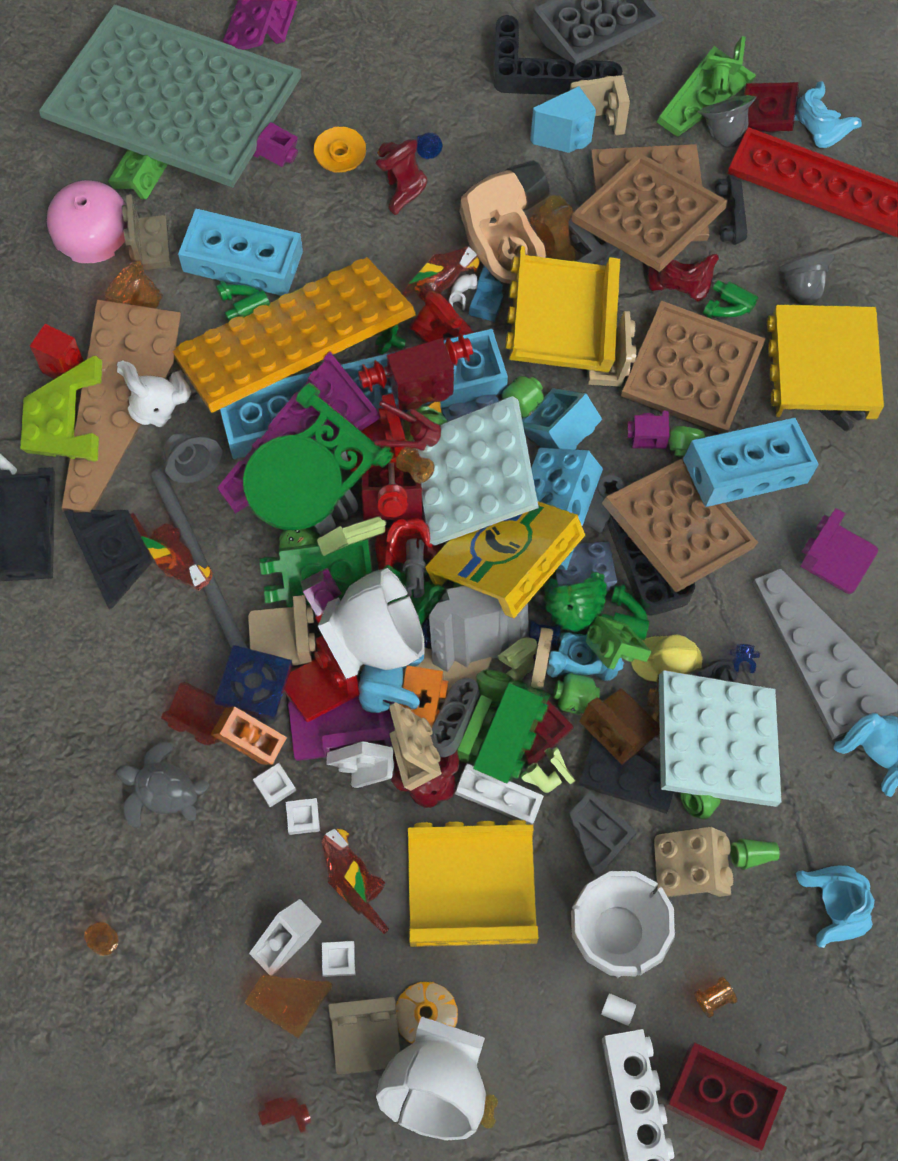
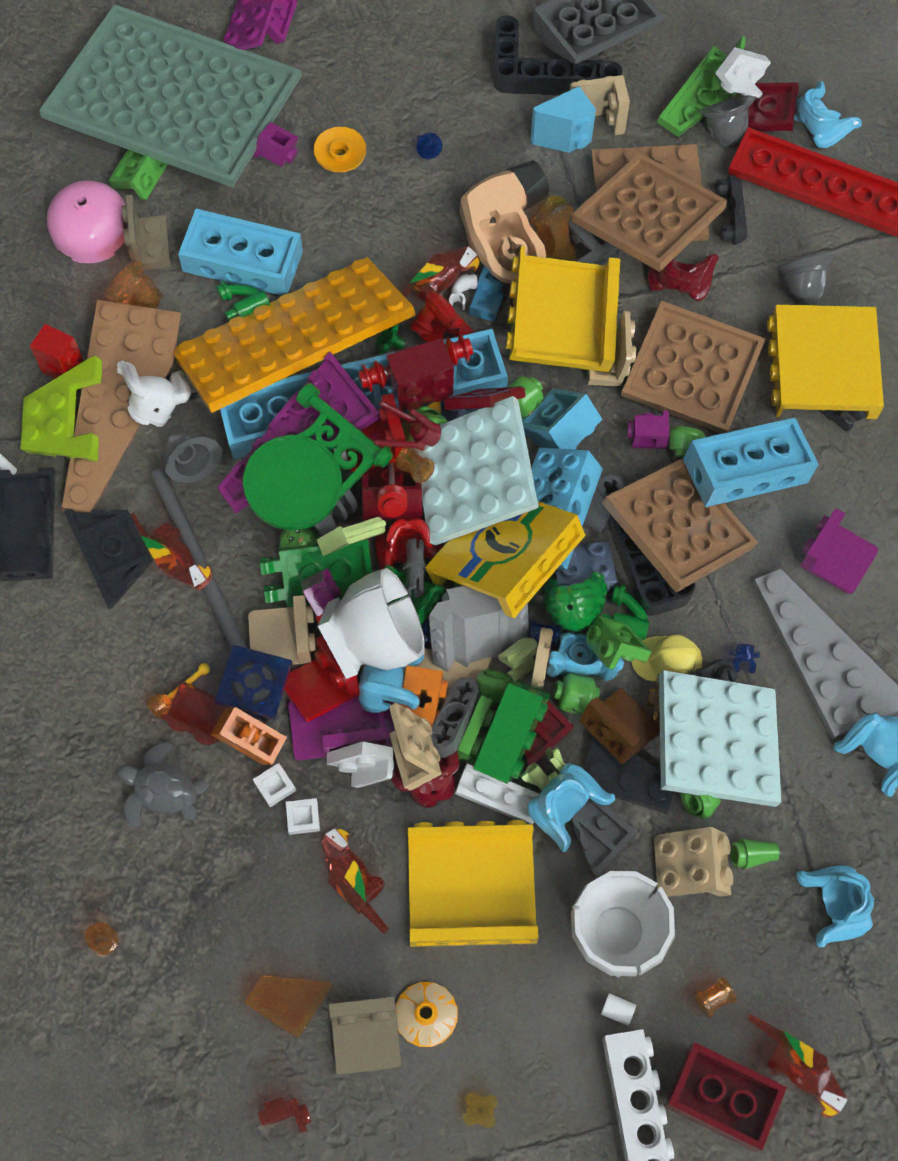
(160, 702): none -> clear orange hinge
(285, 936): white slope -> none
(338, 959): white plate -> none
(402, 170): dark red hair -> none
(443, 1083): white plate -> none
(483, 397): none -> dark red tile
(563, 799): none -> medium azure hair
(741, 299): green plant -> none
(742, 71): none -> white bracket
(804, 1068): none -> clear red animal

